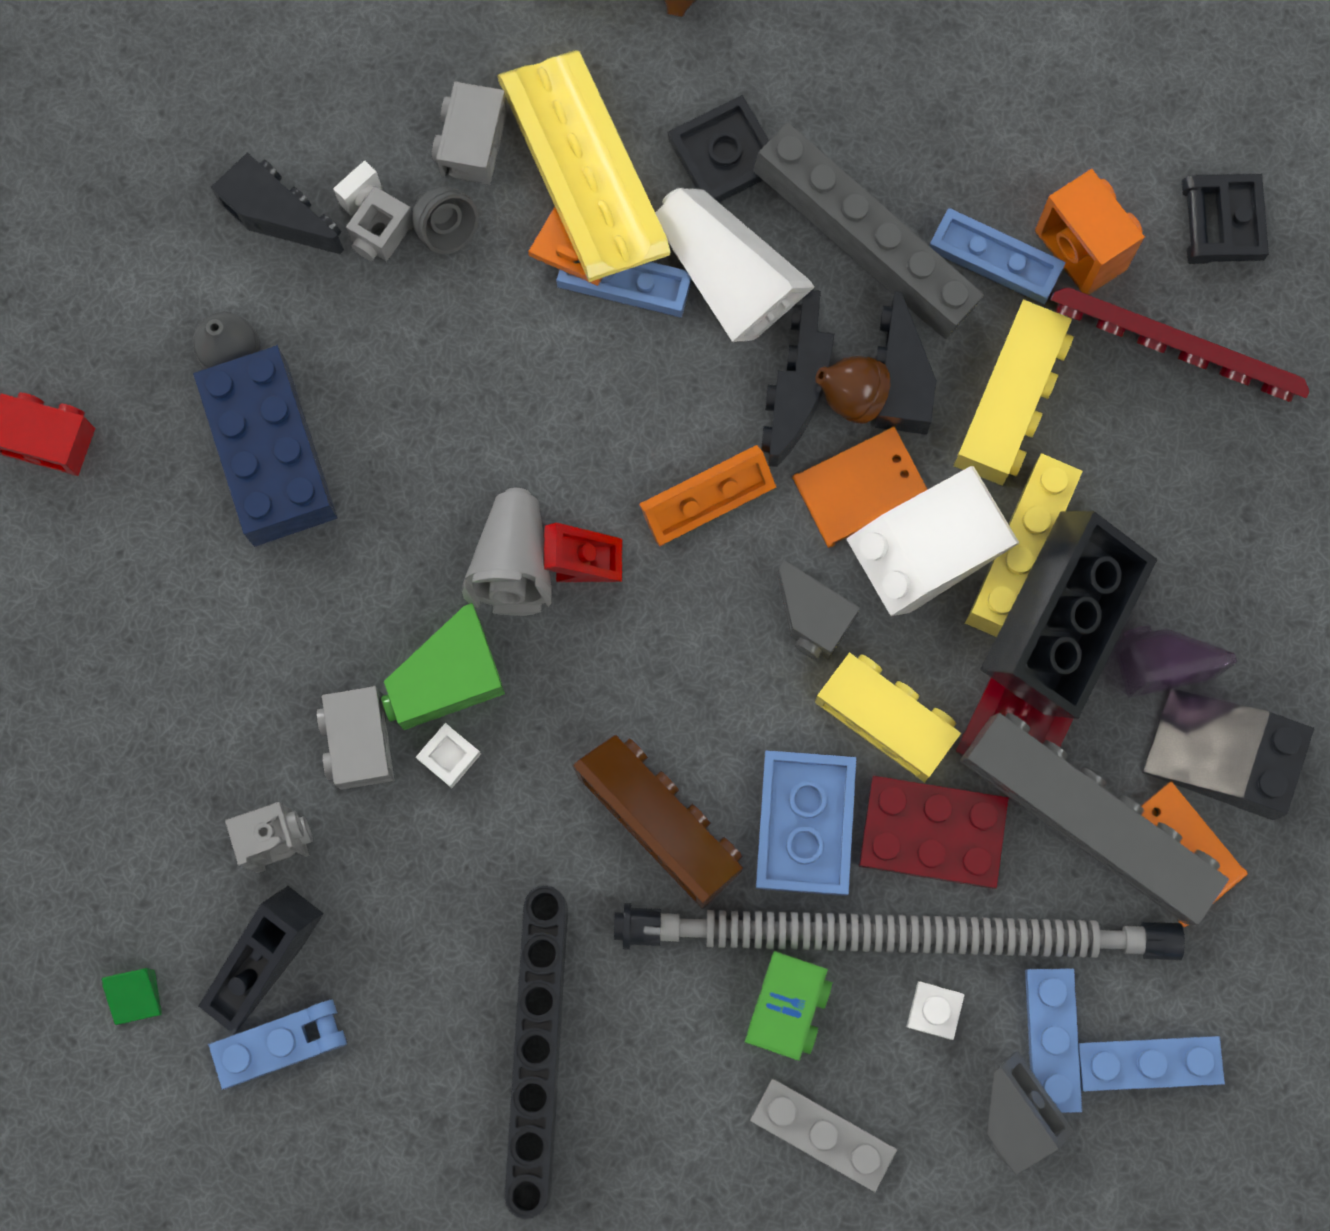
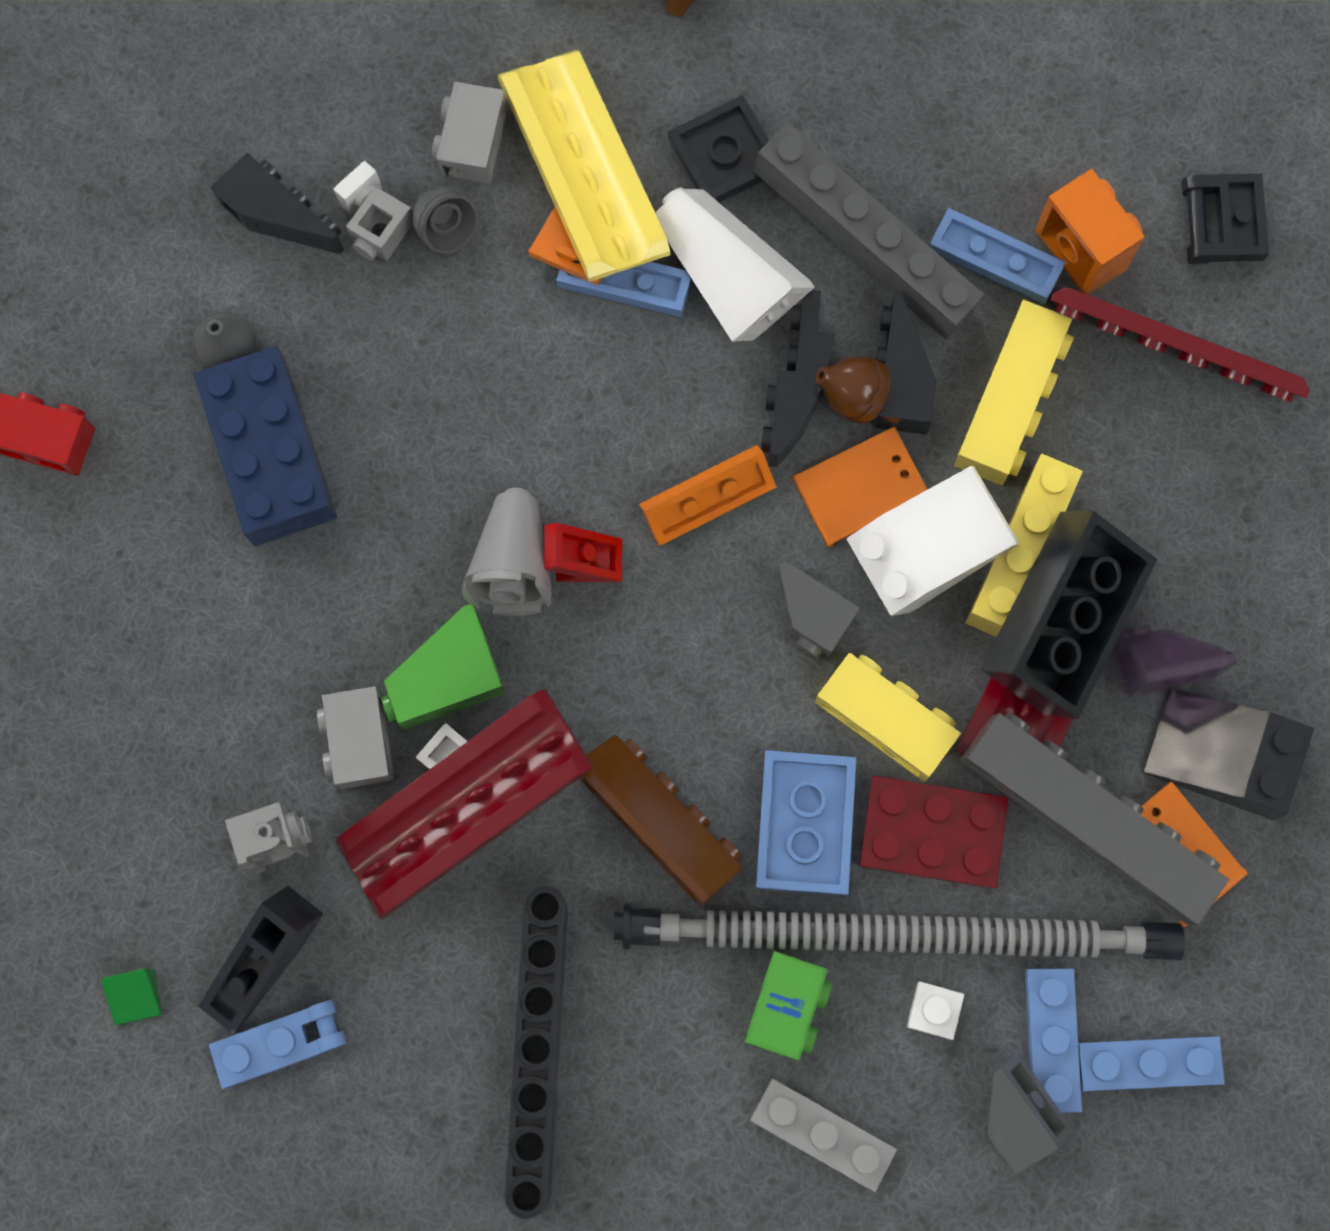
(463, 803): none -> dark red plate

